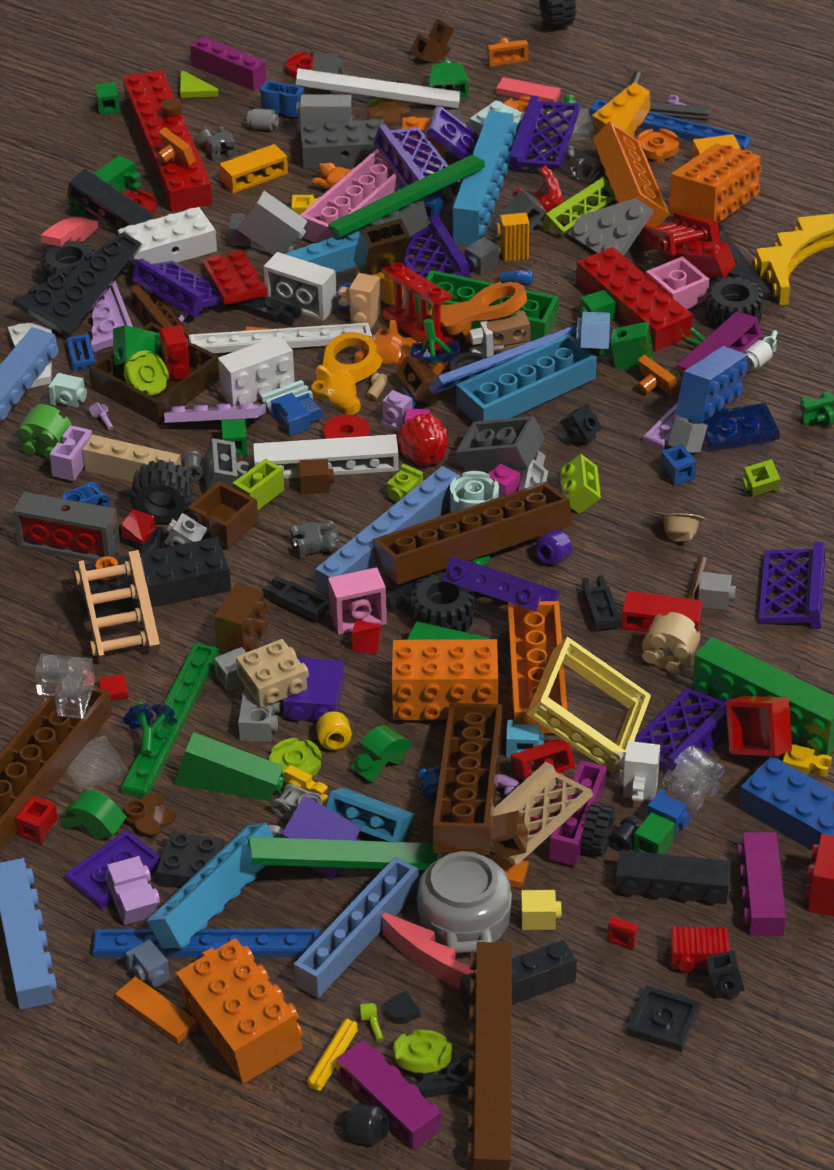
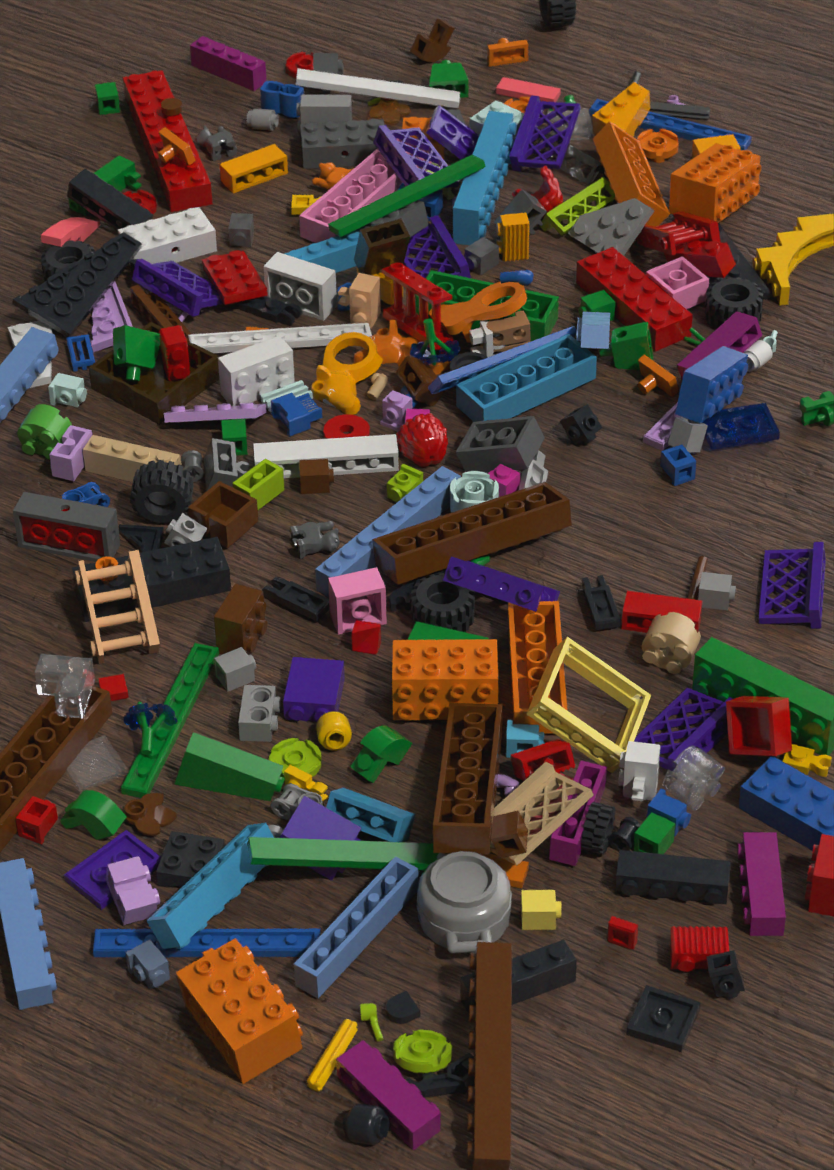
(100, 411): lavender hand -> none
(138, 526): red slope -> none
(146, 372): lime tile -> none
(156, 1010): orange tile -> none
(195, 88): lime tile -> none
(272, 225): light grey brick -> none
(272, 672): tan brick -> none
(420, 947): coral slope -> none
(430, 782): blue brick -> none
(553, 547): dark purple head -> none
(580, 483): lime brick -> none
(680, 526): tan piece -> none
(761, 478): lime brick -> none

